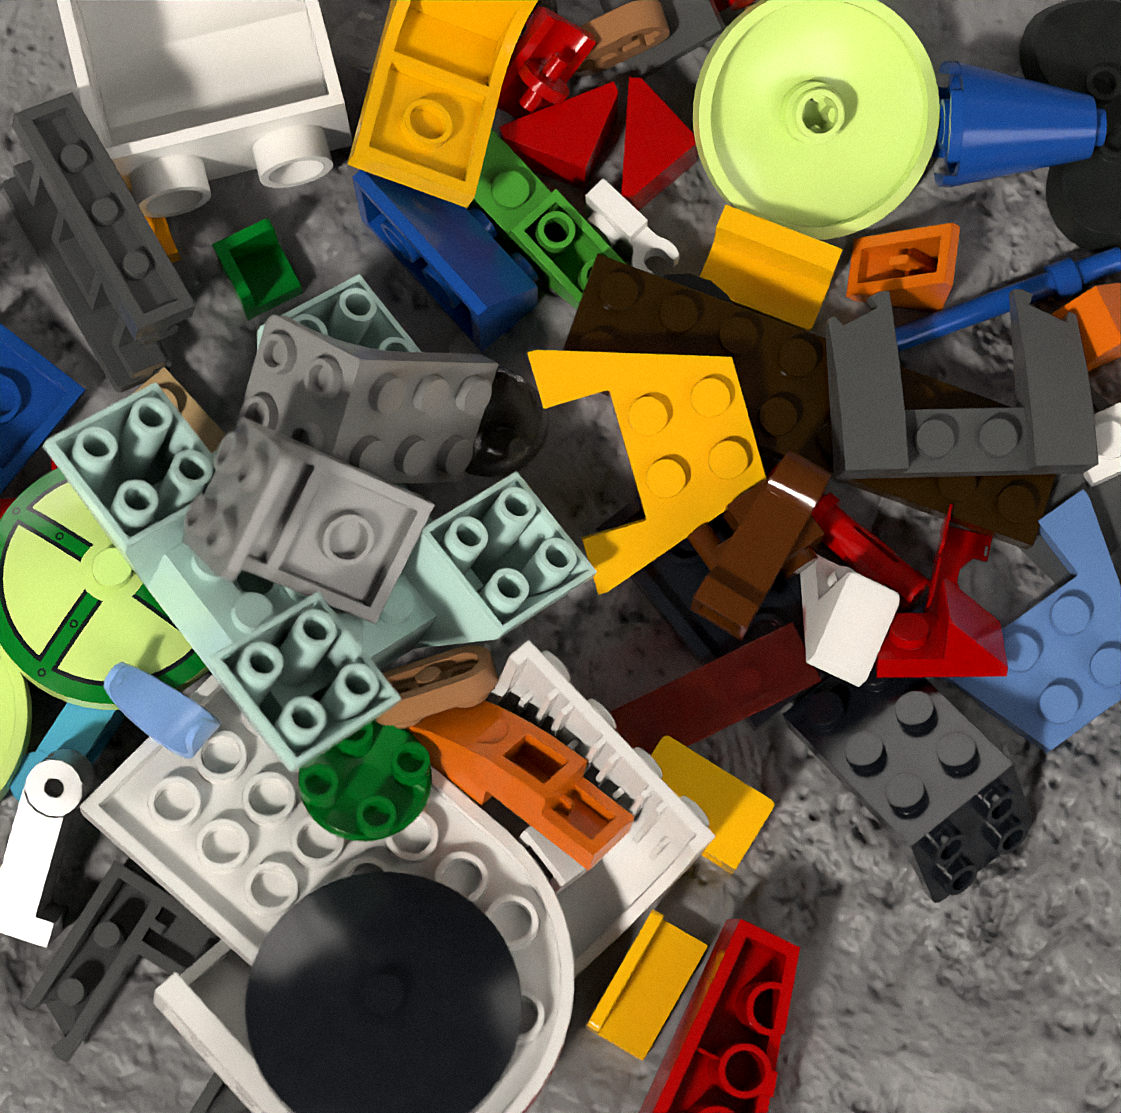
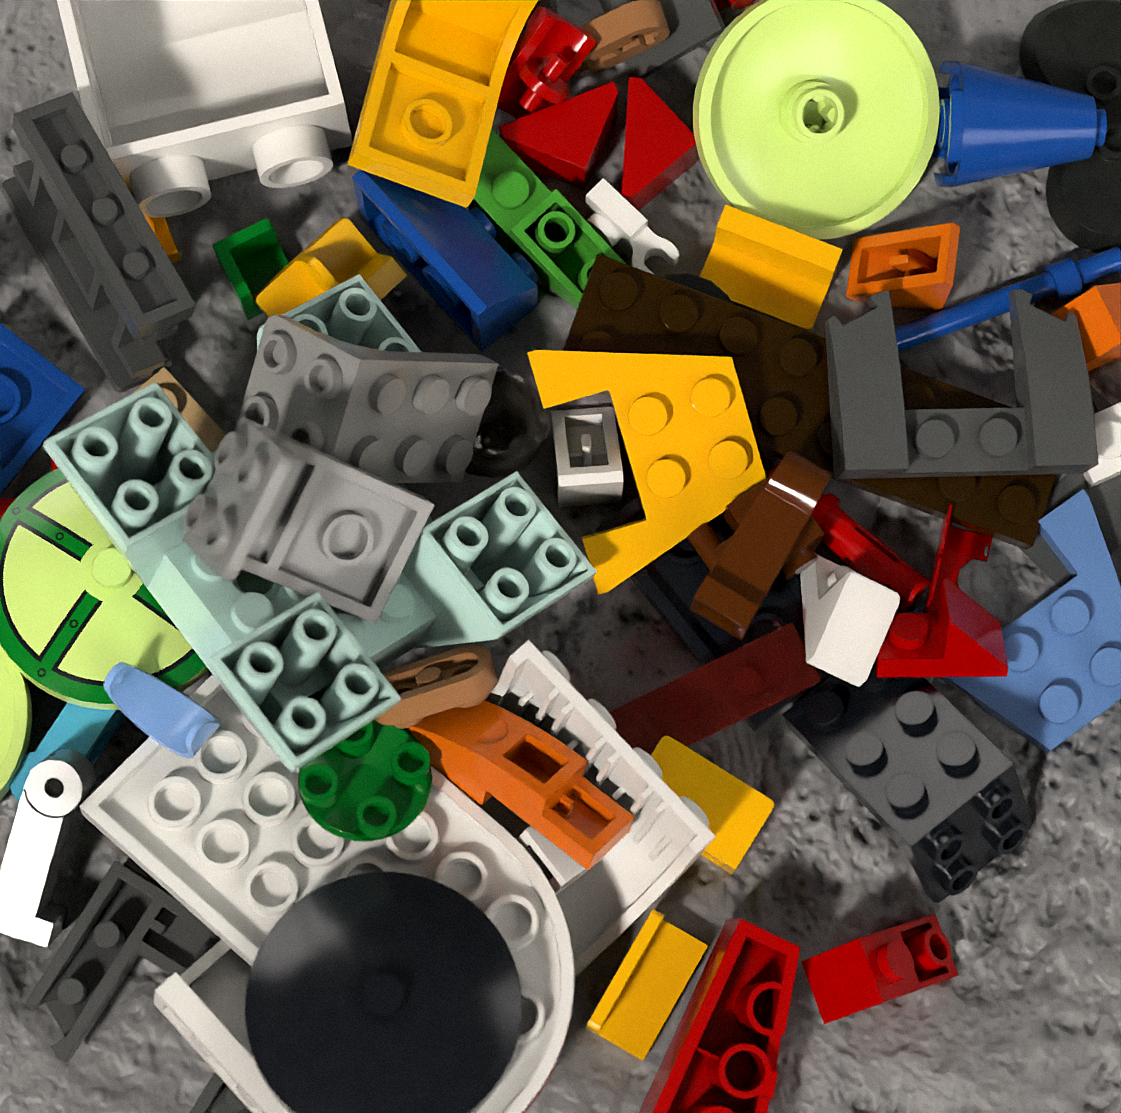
(325, 263): none -> yellow panel
(587, 457): none -> white slope
(879, 968): none -> red slope

